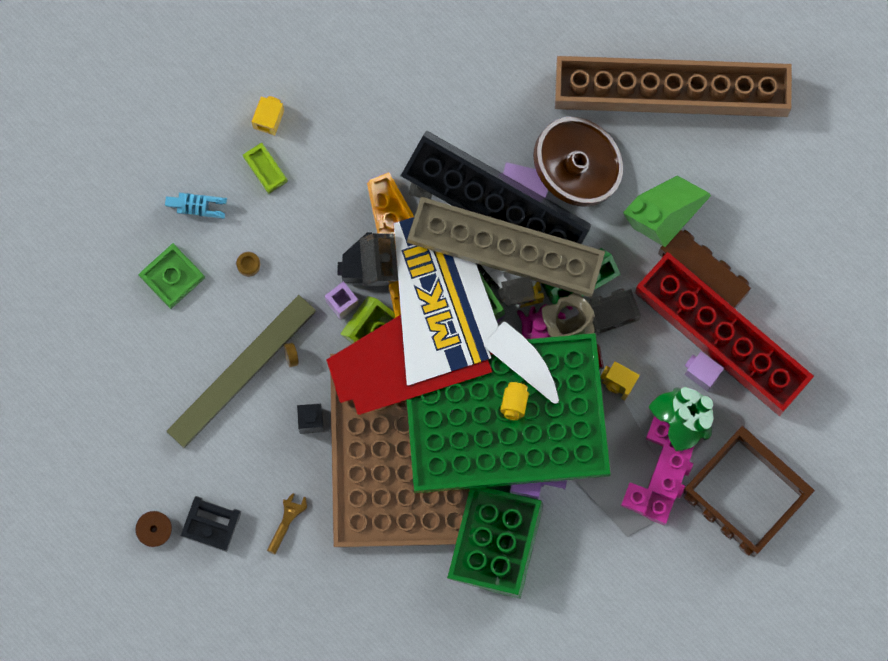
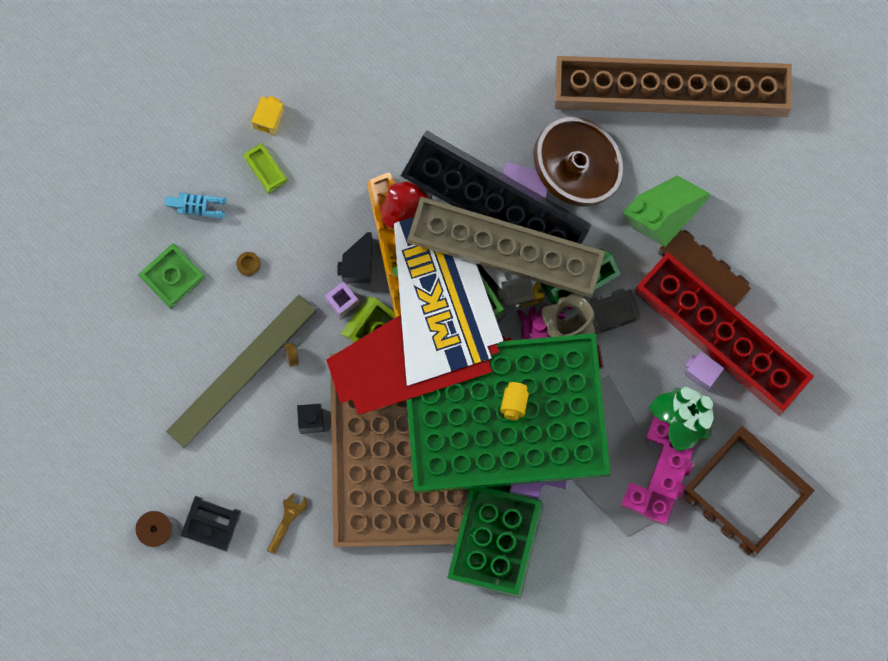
(378, 259): clear smoke brick -> none
(400, 202): none -> red piece
(522, 358): white sticker -> none
(619, 379): yellow brick -> none

